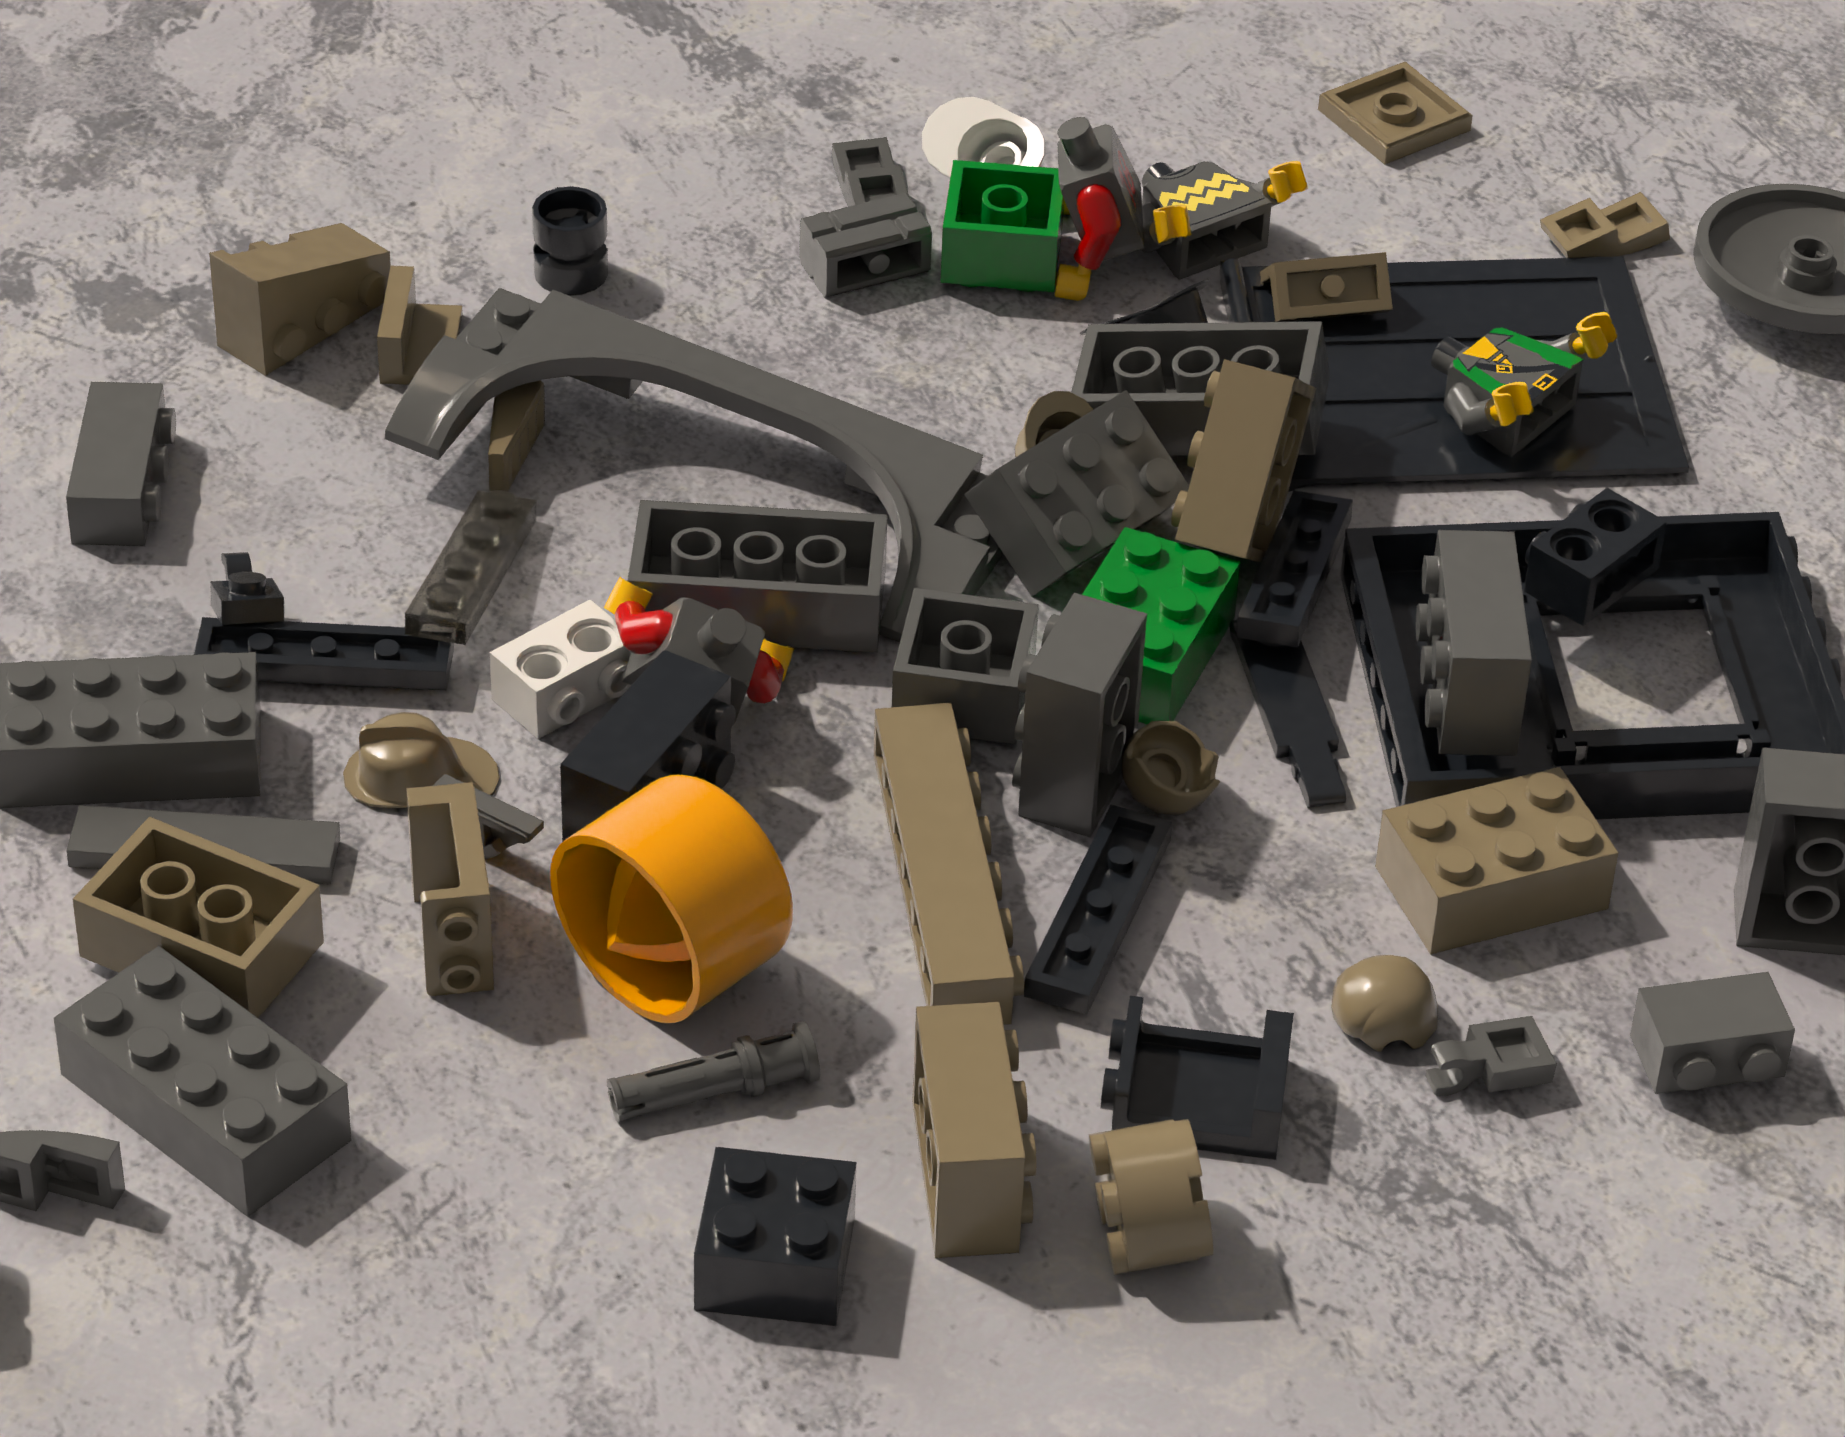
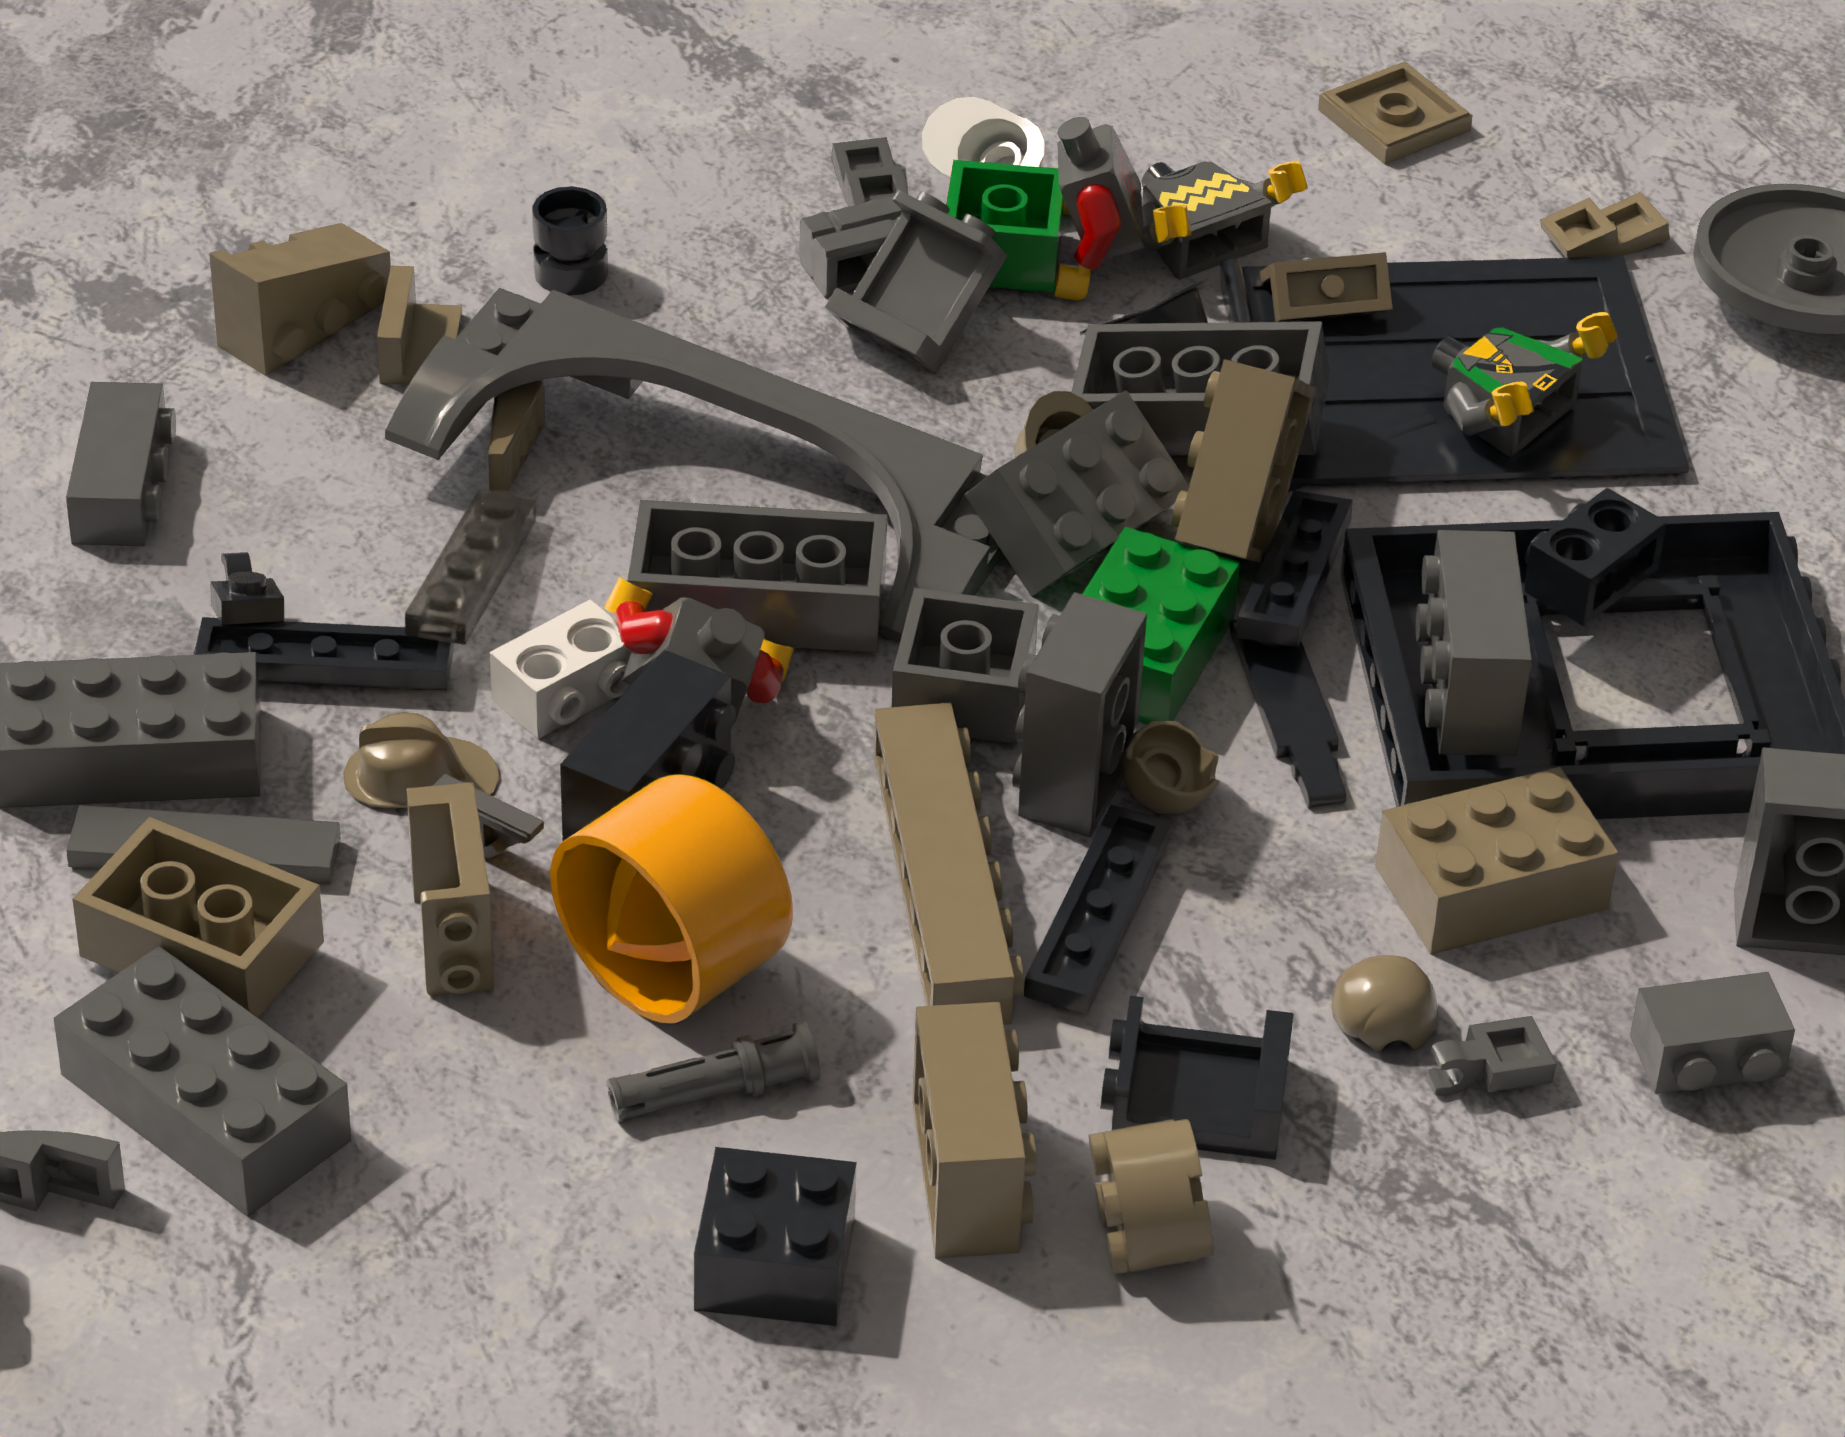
(922, 282): none -> dark grey panel

